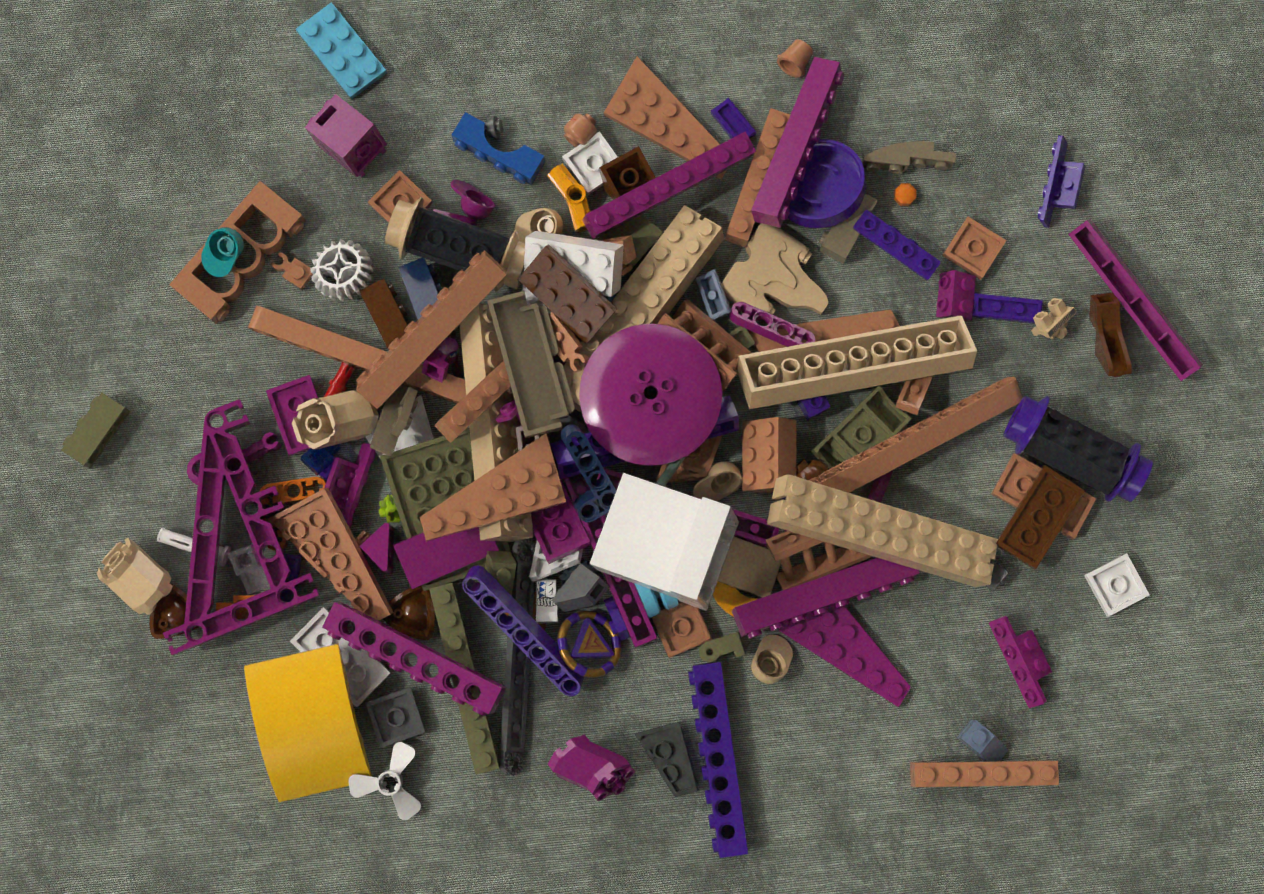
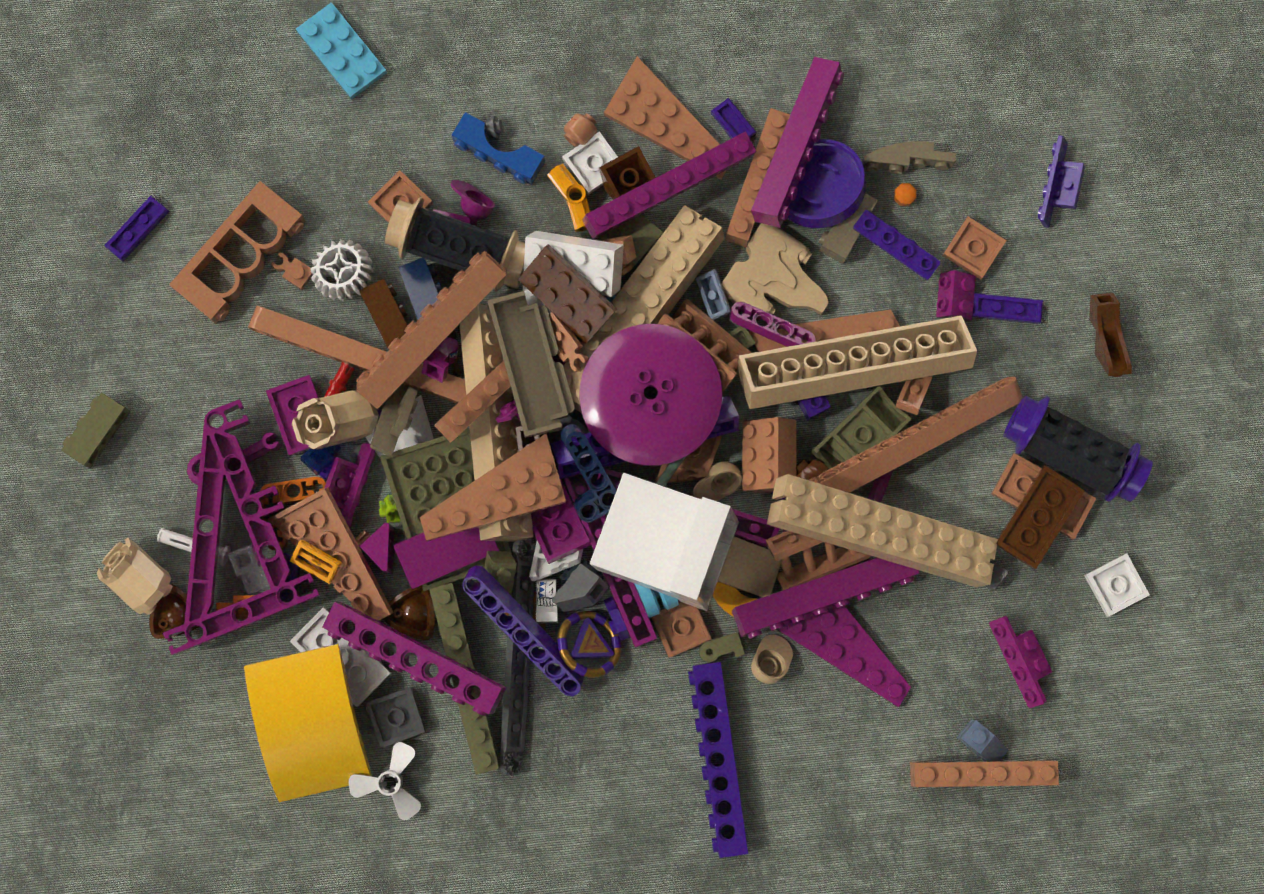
(136, 228): none -> dark purple tile
(222, 251): teal cap -> none
(320, 554): none -> light orange tile
(346, 135): magenta container -> none
(539, 220): tan cap -> none
(591, 767): magenta brick -> none
(671, 757): pearl dark grey wing -> none
(795, 58): nougat piece -> none
(1054, 323): tan hips -> none
(1135, 299): magenta brick -> none

